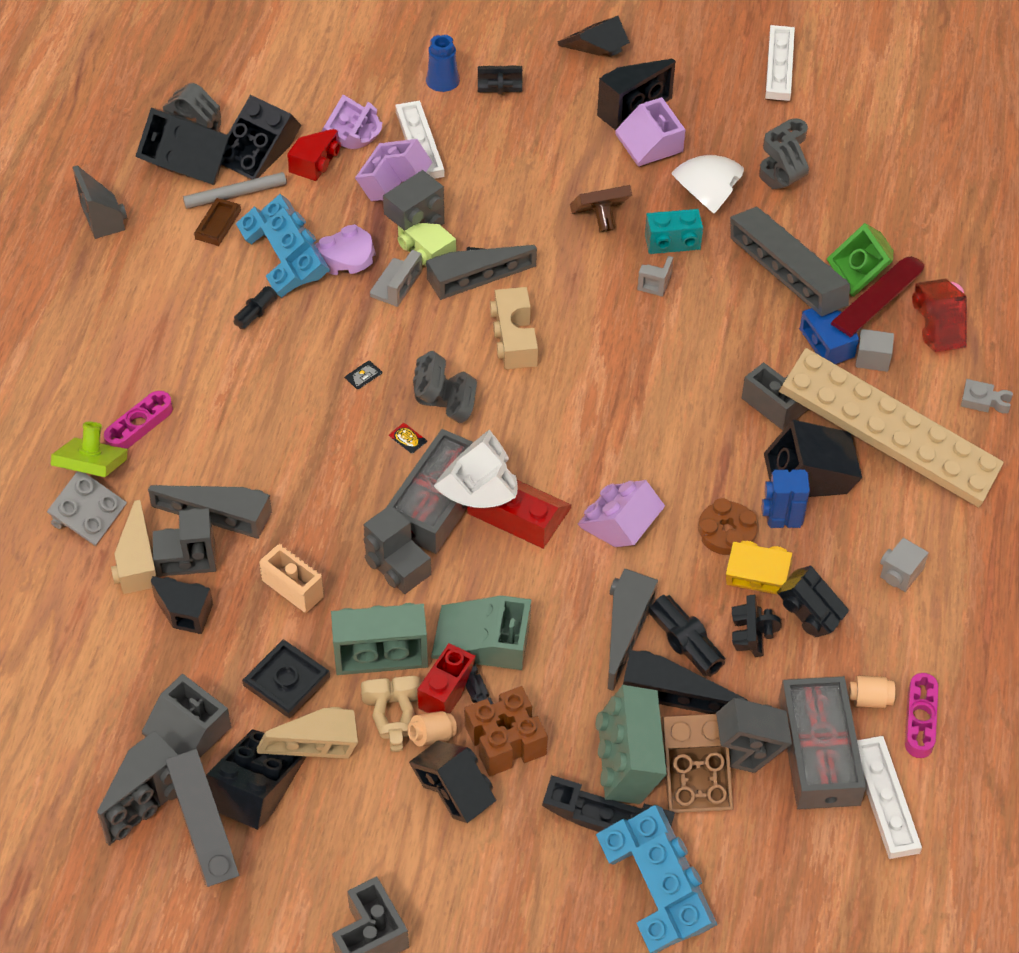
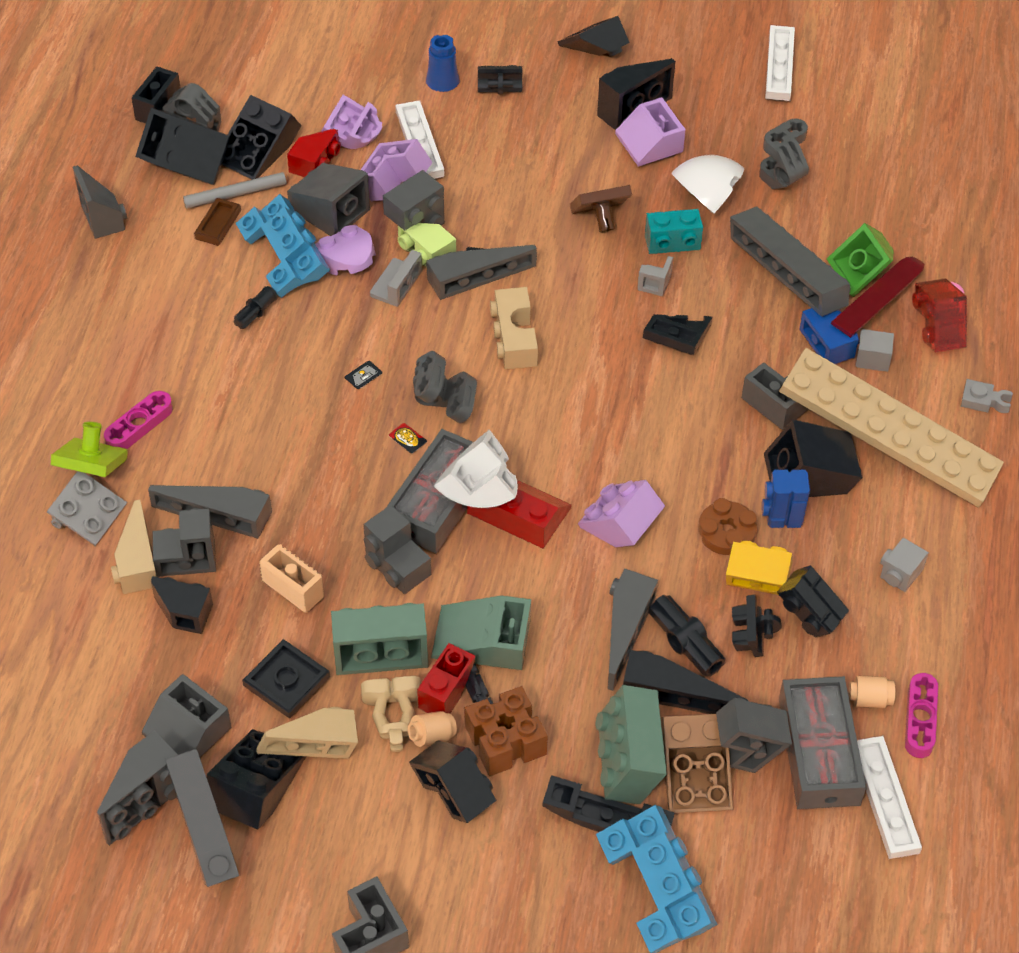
(154, 92): none -> black brick
(331, 197): none -> dark grey slope
(677, 331): none -> black wing

